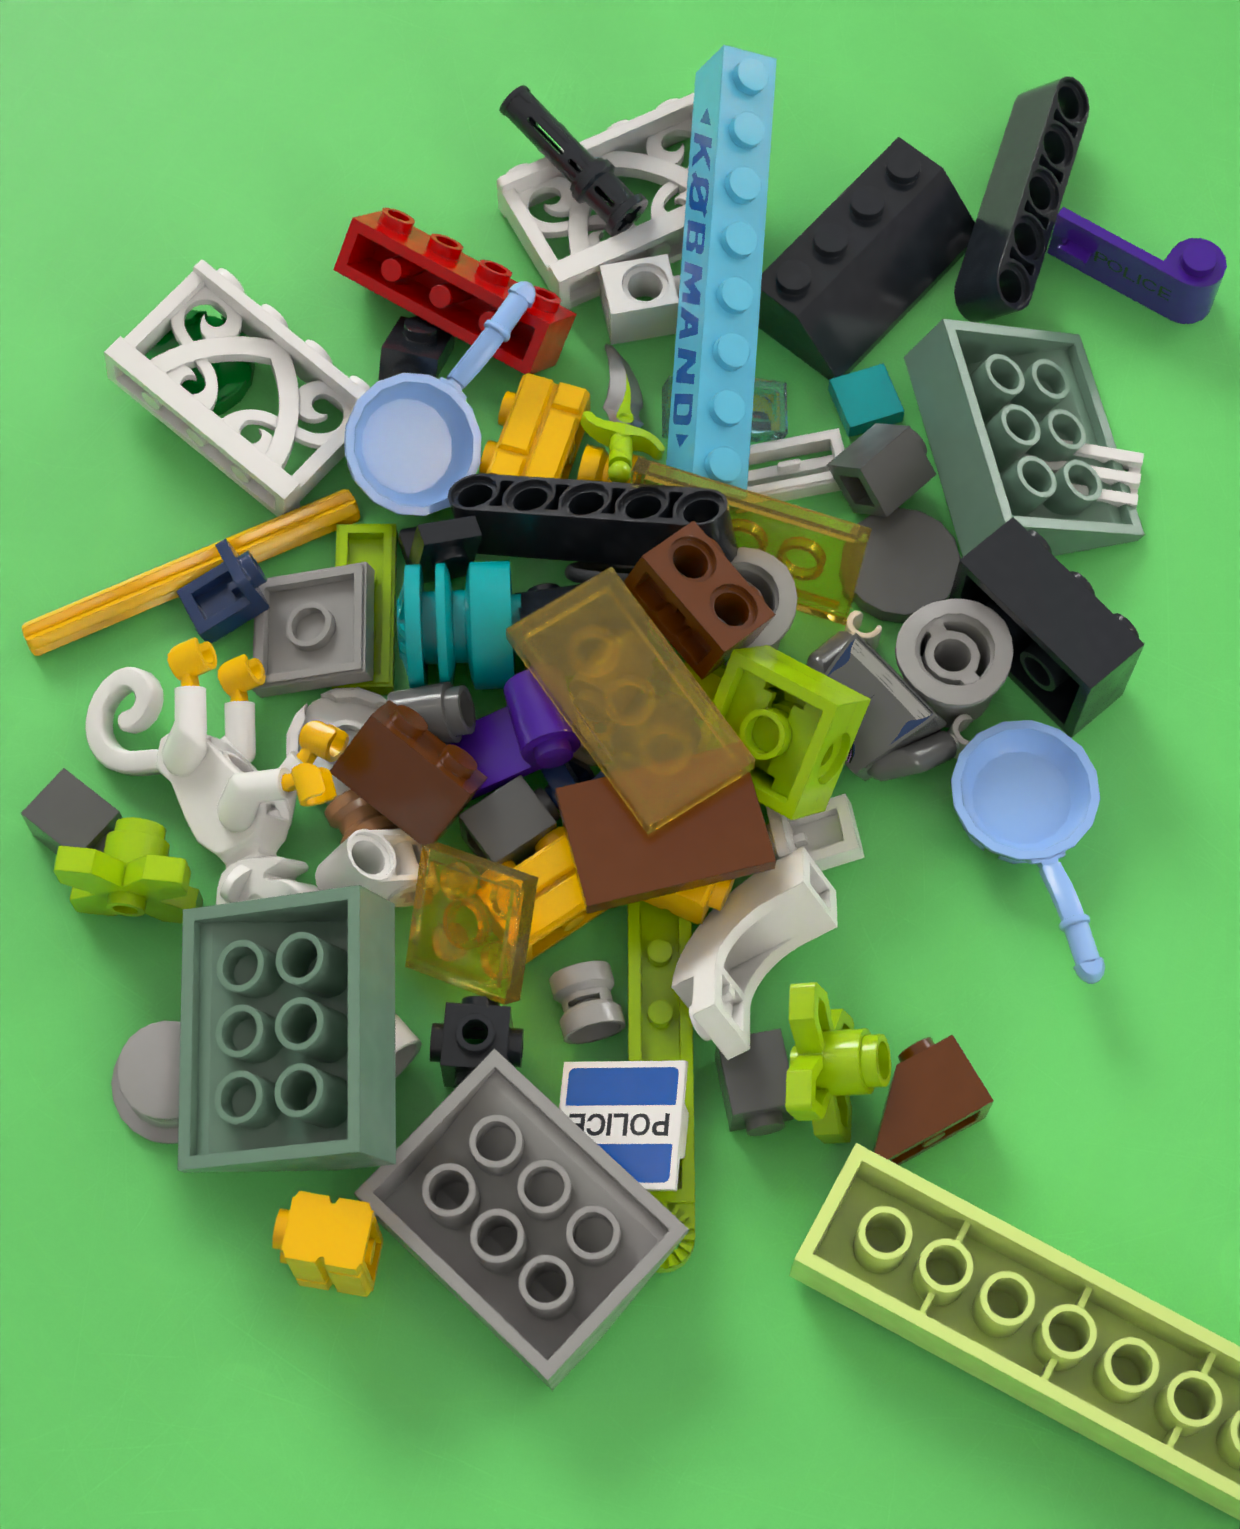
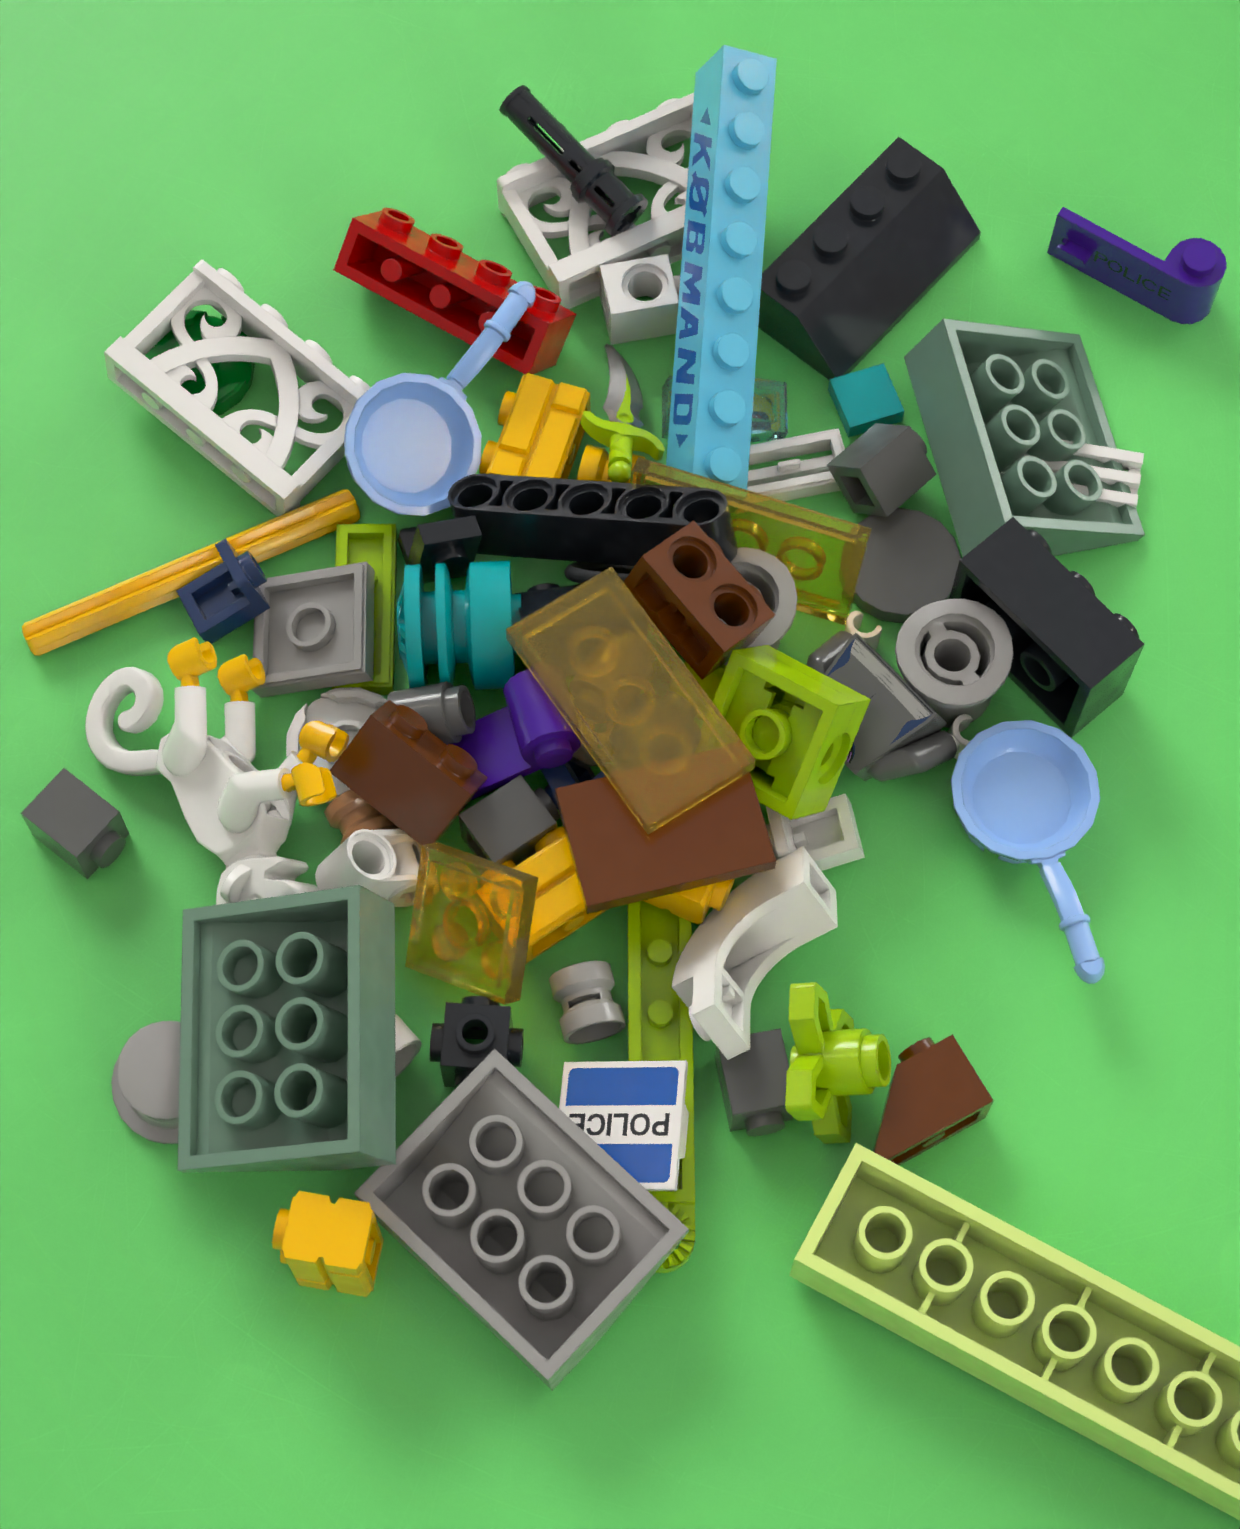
(130, 874): lime plant -> none
(415, 348): black bracket -> none
(1022, 200): black beam -> none

